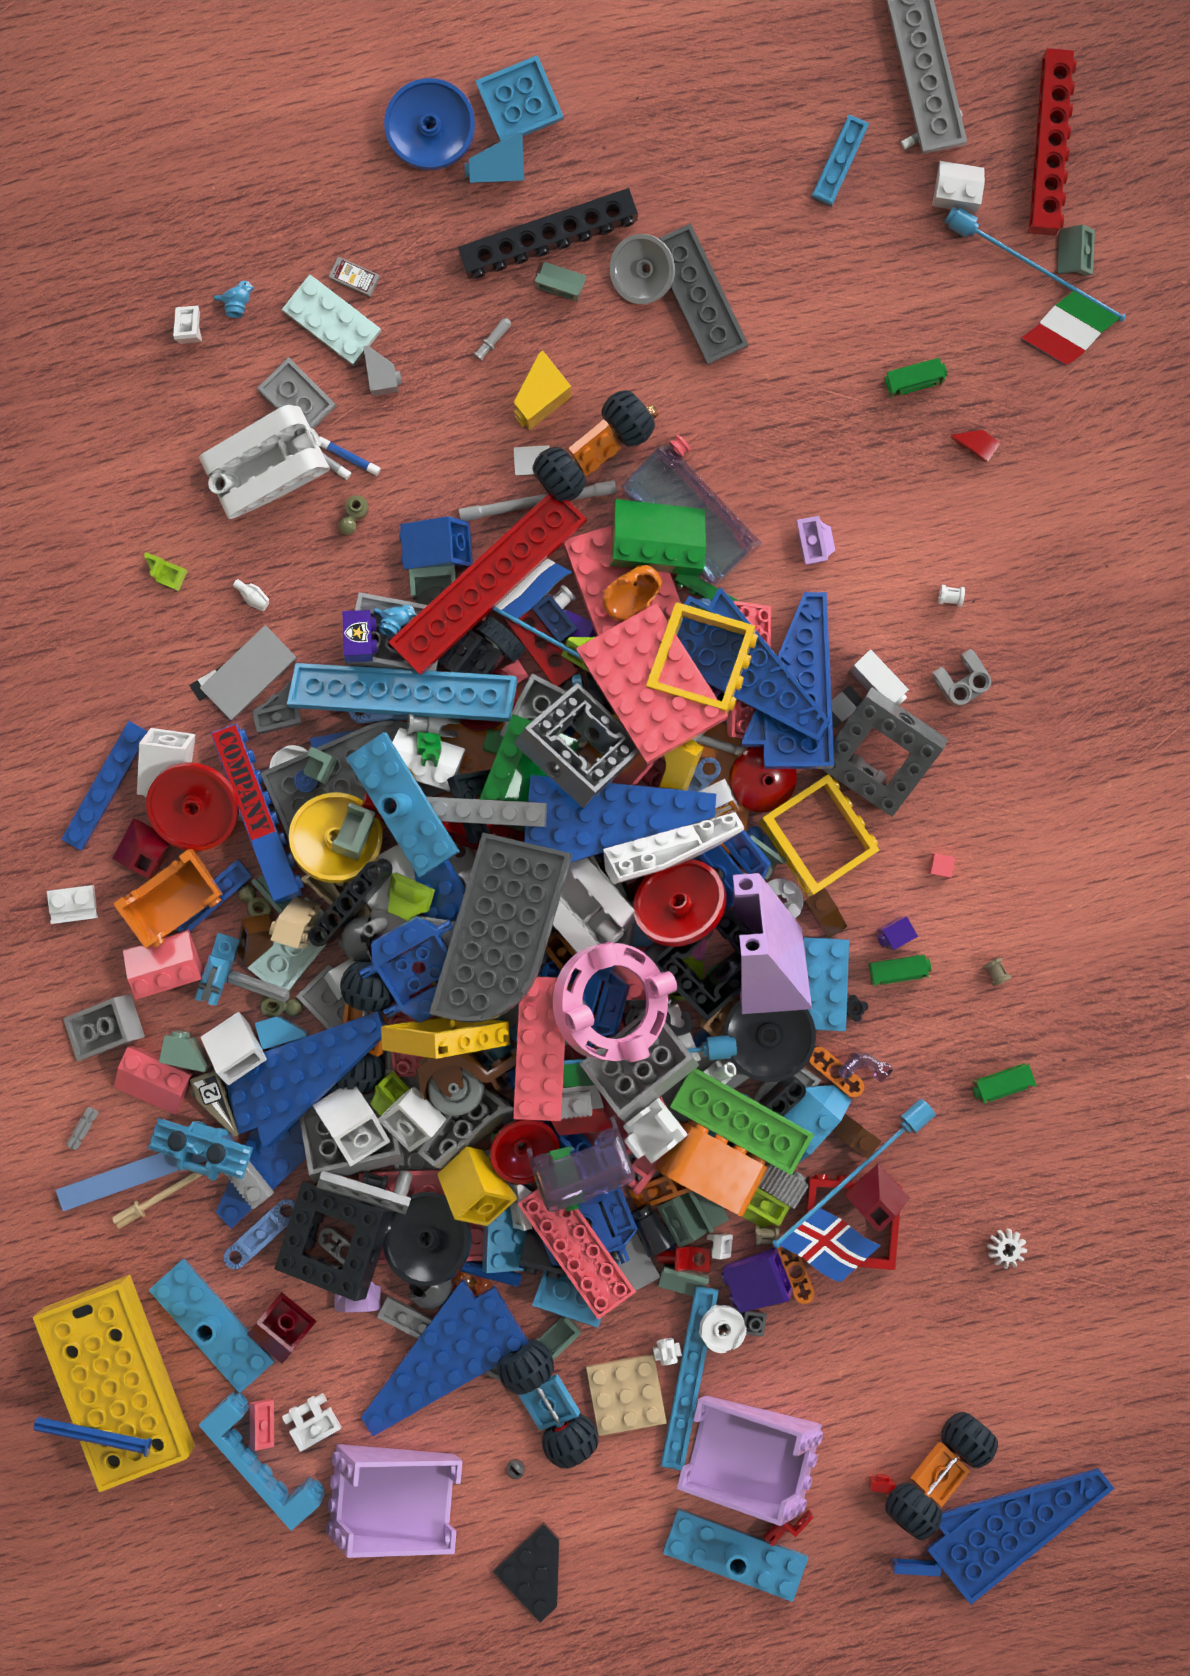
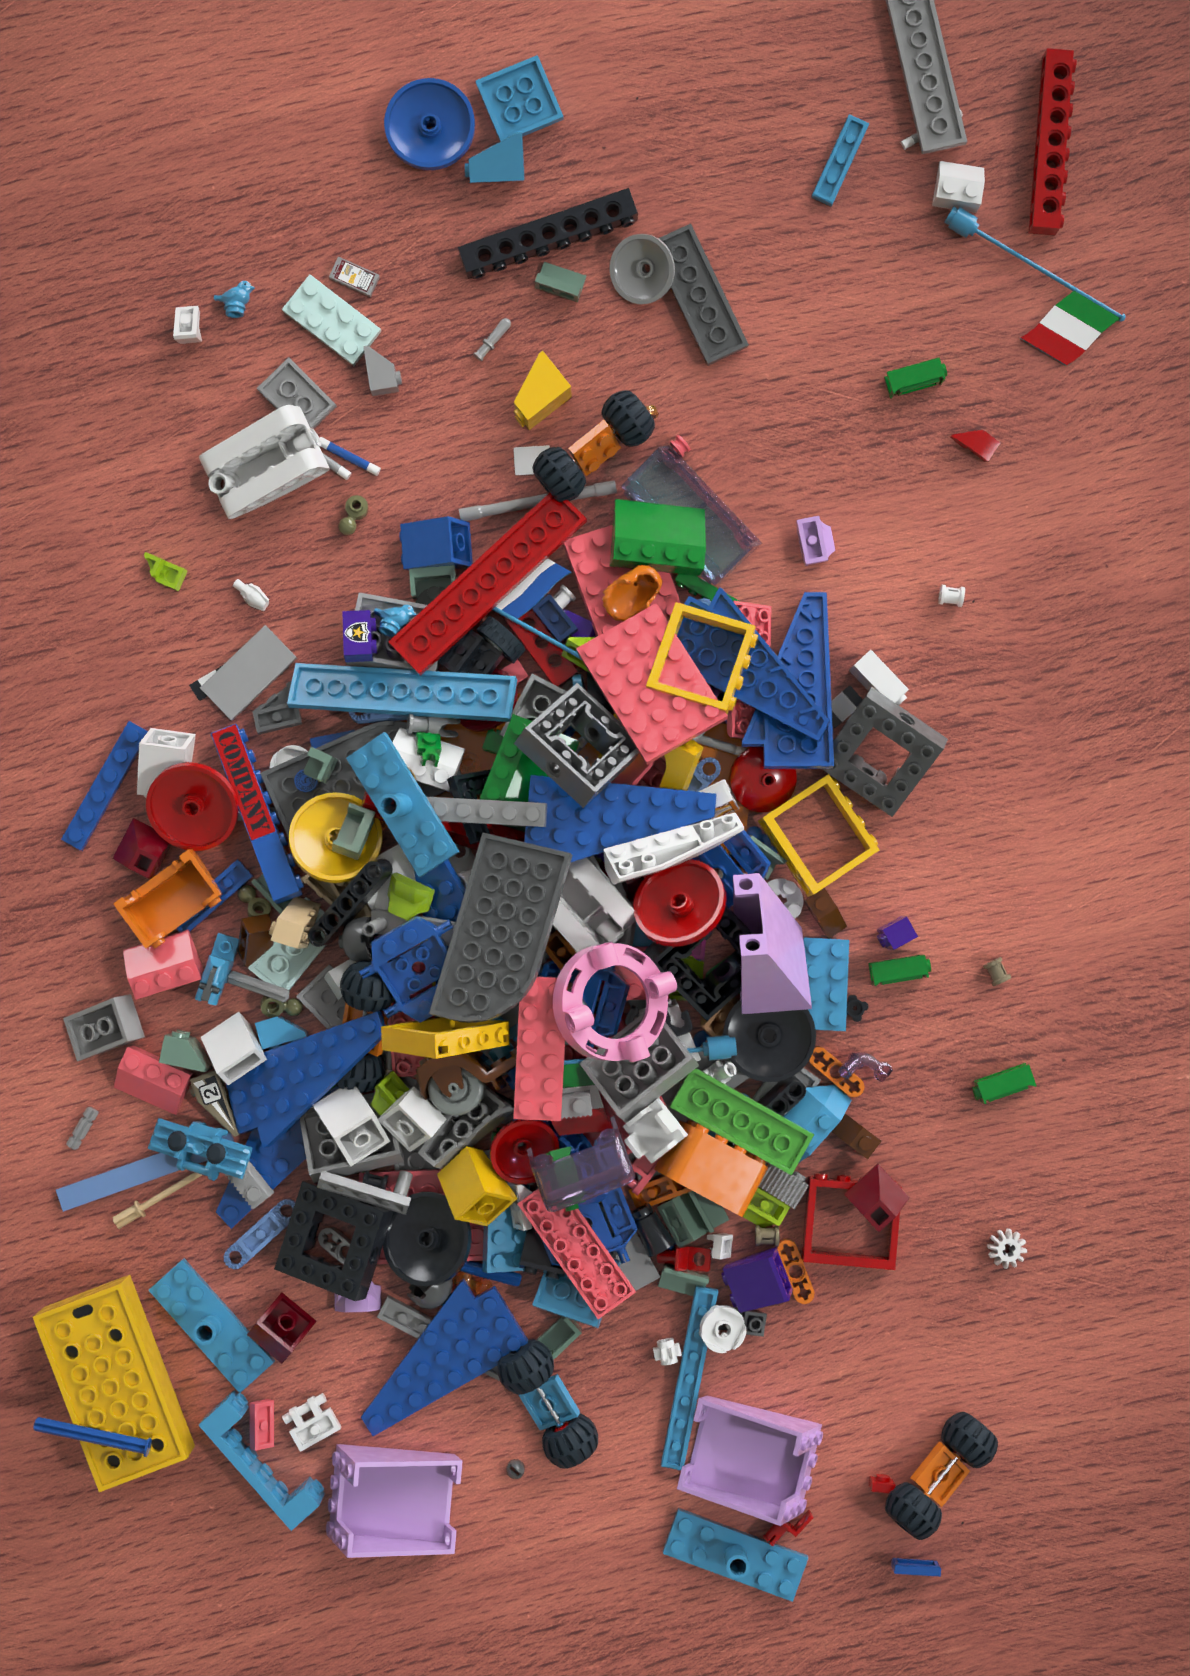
(72, 904): white plate -> none
(533, 1571): black plate -> none
(626, 1394): tan plate -> none
(828, 1240): flag -> none
(942, 865): coral piece -> none
(970, 692): light grey piece -> none
(998, 1534): blue wing -> none
(1076, 250): sand green panel -> none

